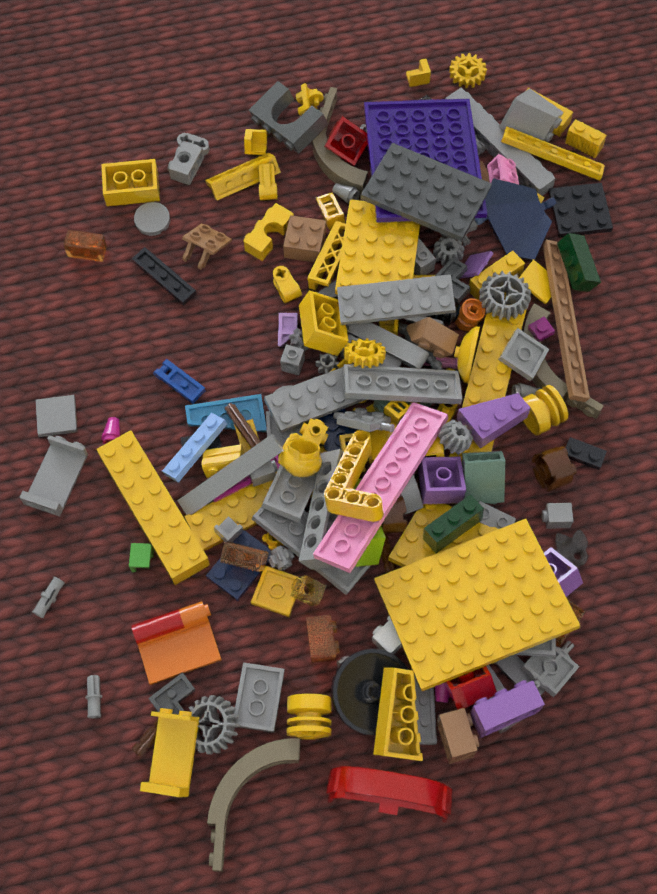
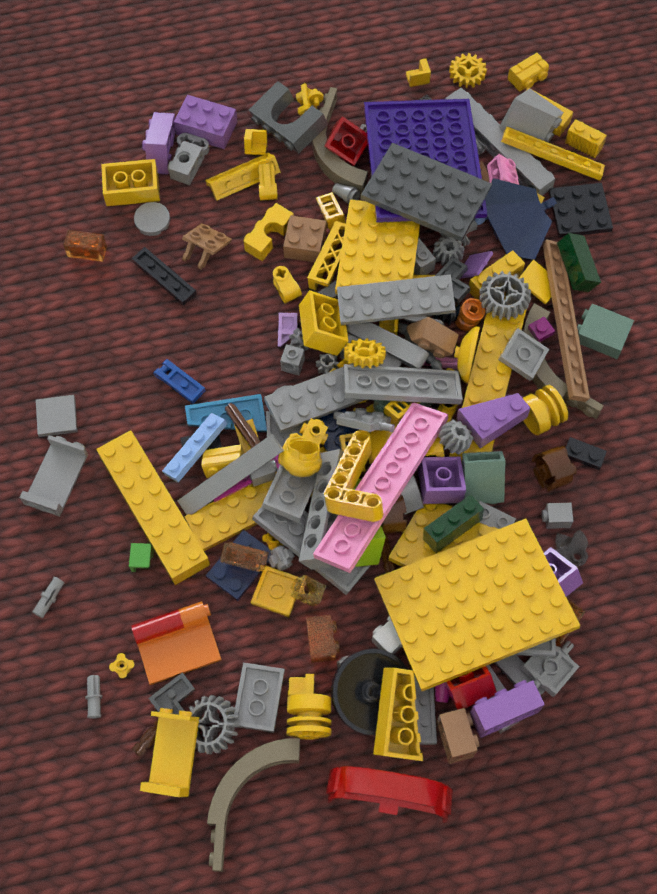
(111, 430): dark pink cone -> none
(128, 665): none -> yellow plate
(160, 139): none -> medium lavender wedge
(206, 120): none -> medium lavender brick
(228, 530): light grey panel -> none
(301, 685): none -> yellow panel
(523, 389): light grey cone -> none
(528, 72): none -> yellow brick
(604, 330): none -> sand green brick

